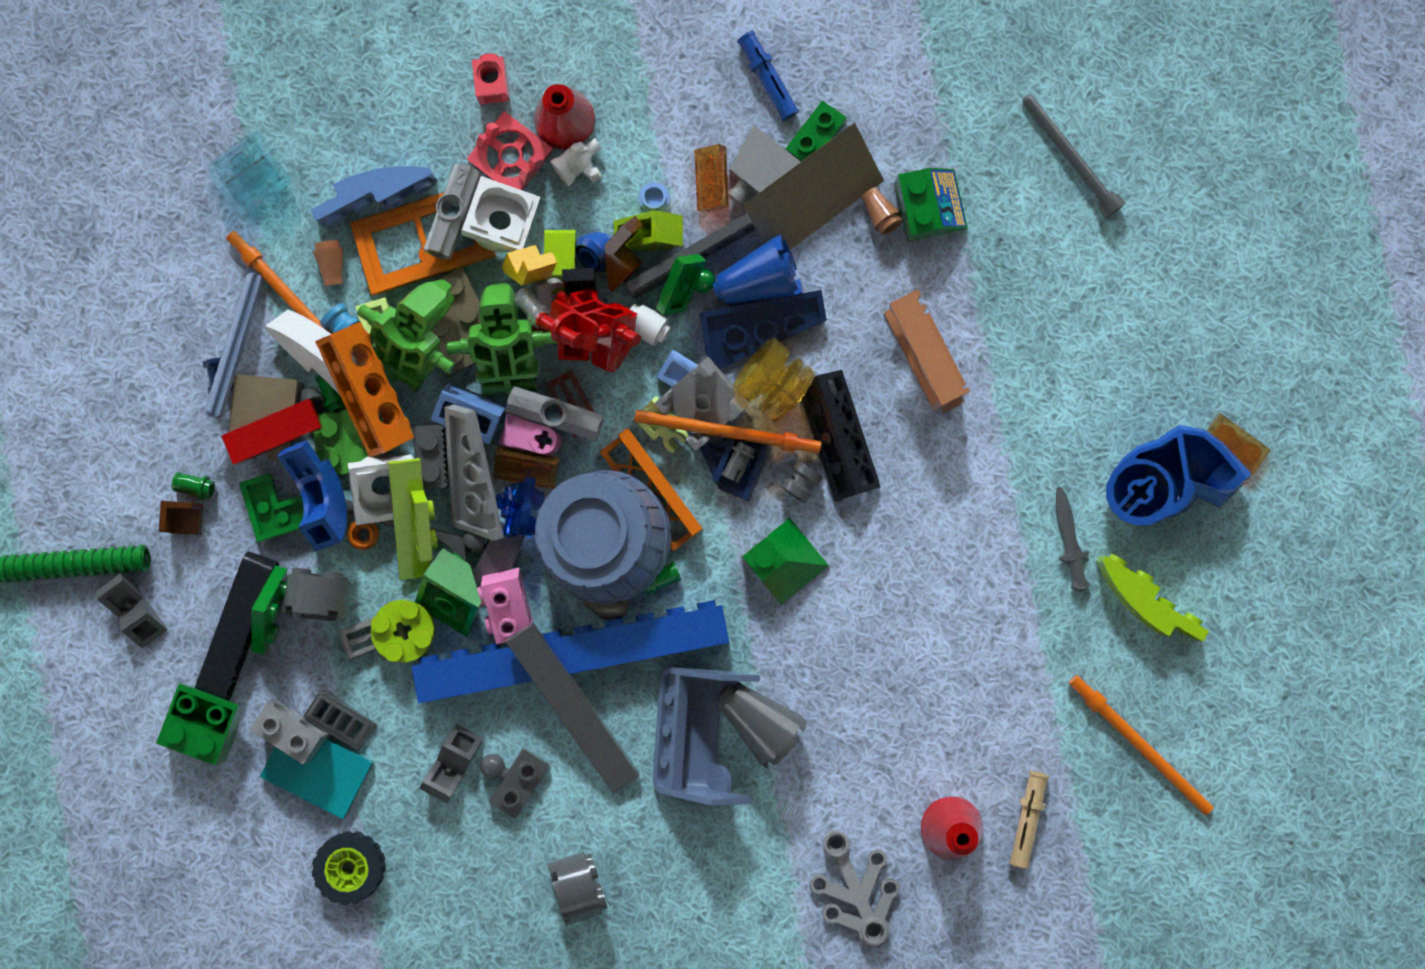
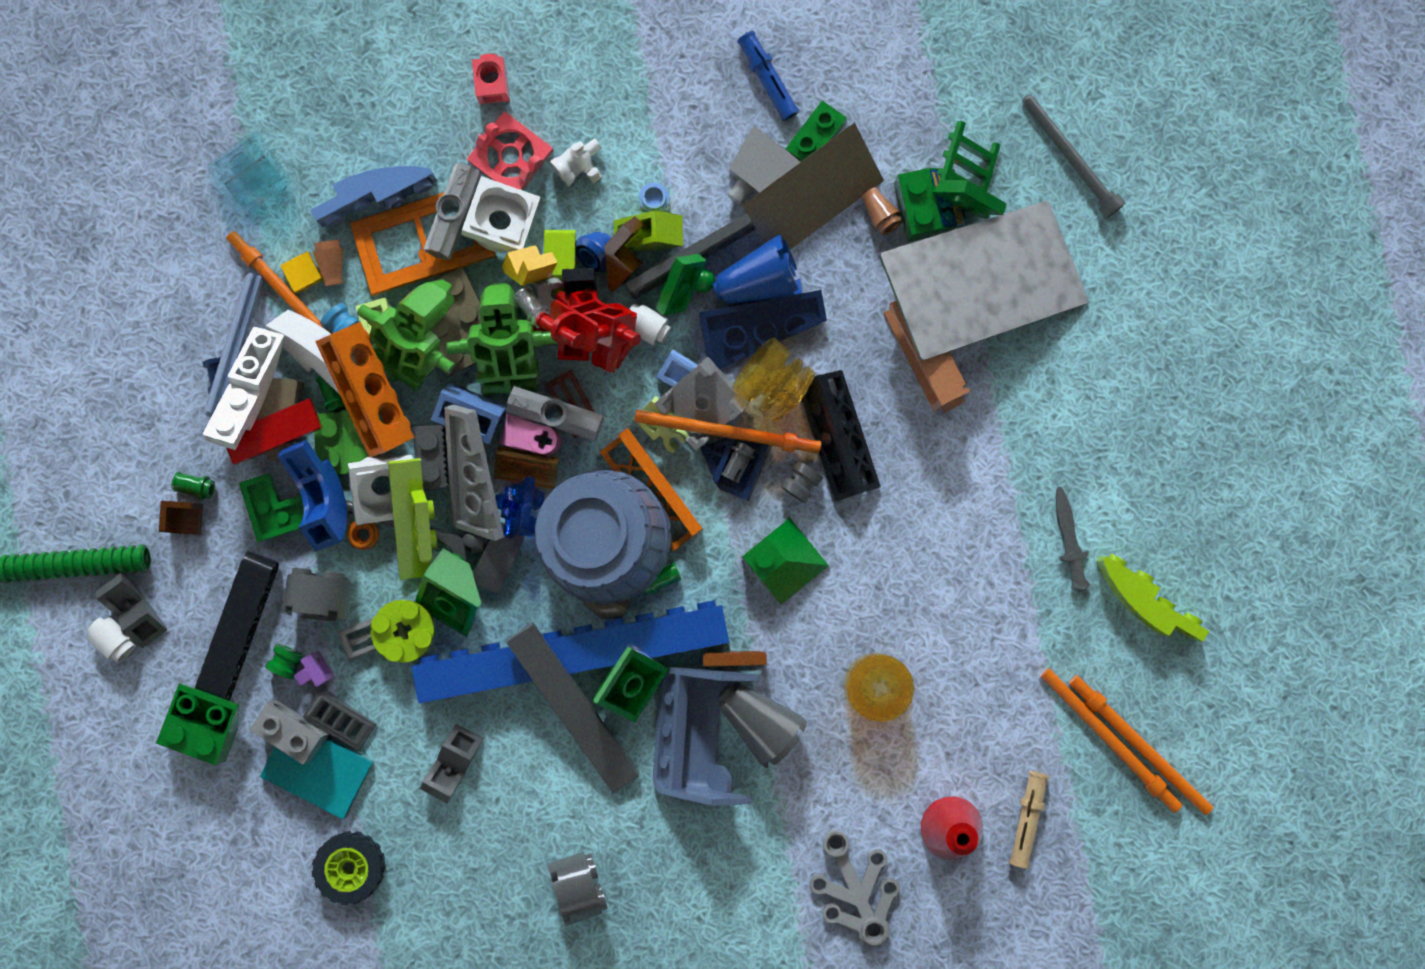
(109, 639): none -> white brick
(247, 388): none -> white slope
(267, 609): green plate -> none
(284, 661): none -> green wheel
(302, 272): none -> yellow tile
(314, 670): none -> medium lavender tile
(316, 396): dark grey hinge -> none
(505, 603): bright pink brick -> none
(517, 781): dark grey plate -> none
(563, 117): red cone -> none
(630, 684): none -> green slope
(711, 178): clear orange plate -> none
(734, 658): none -> dark orange tile
(871, 669): none -> clear yellow wheel
(961, 191): none -> green plate
(983, 279): none -> flat silver piece
(1153, 784): none -> orange bar
(1171, 473): blue piece -> none
(1241, 444): clear orange plate -> none

